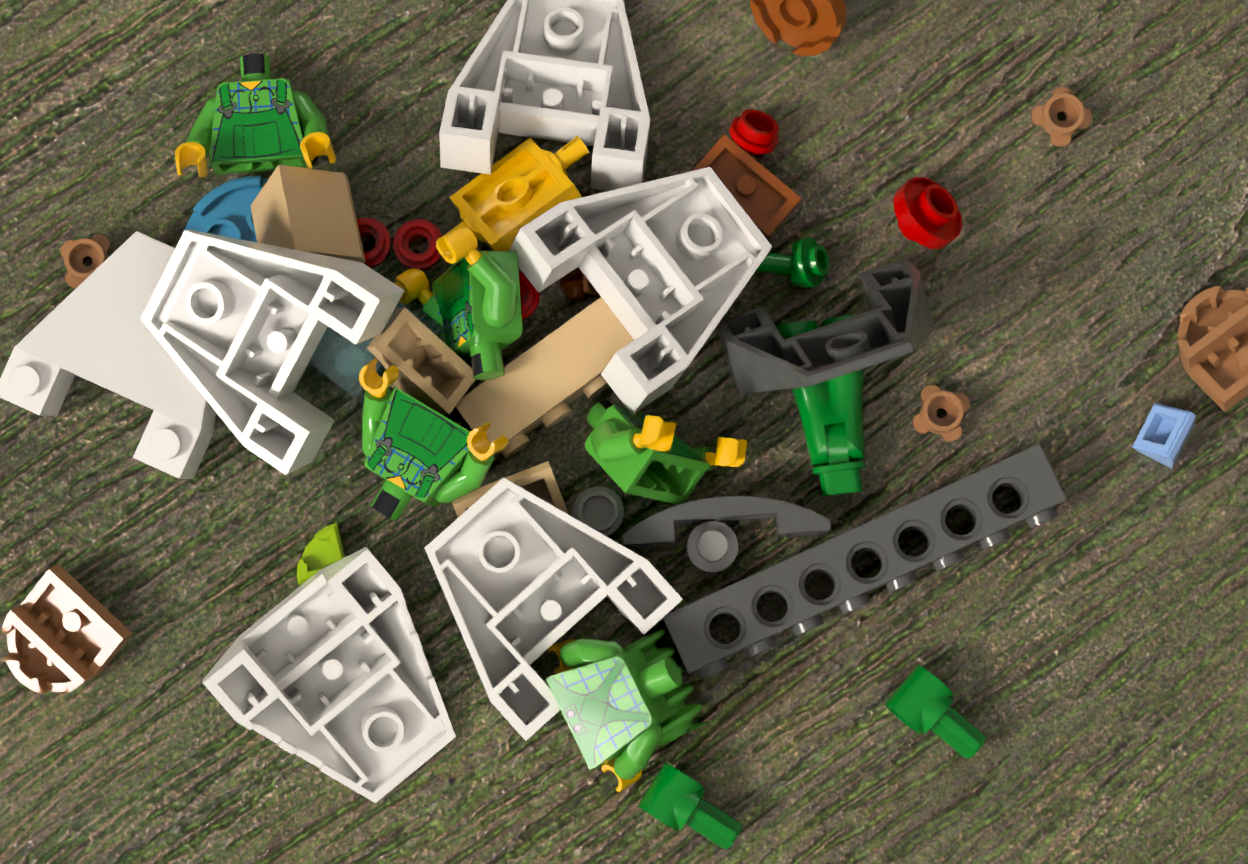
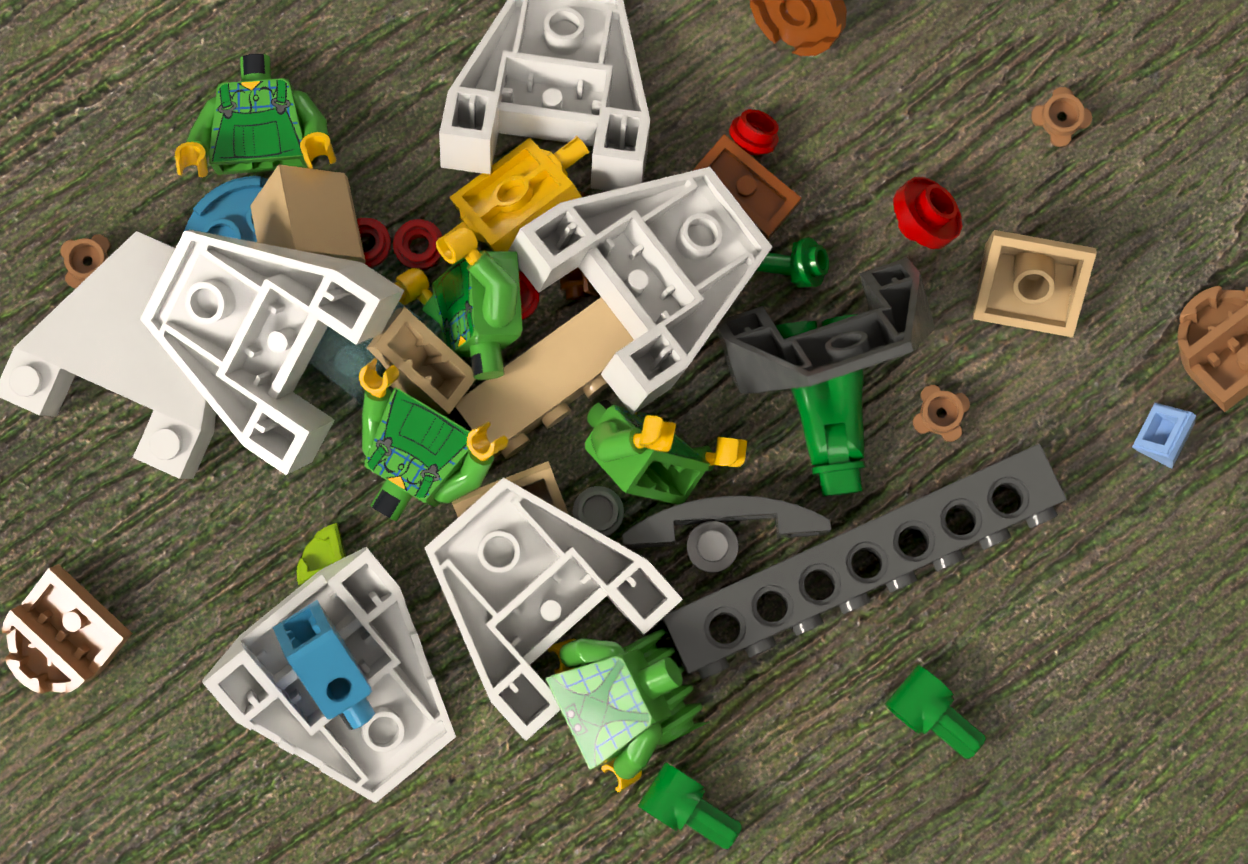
(325, 665): none -> dark azure torso
(1033, 283): none -> tan slope

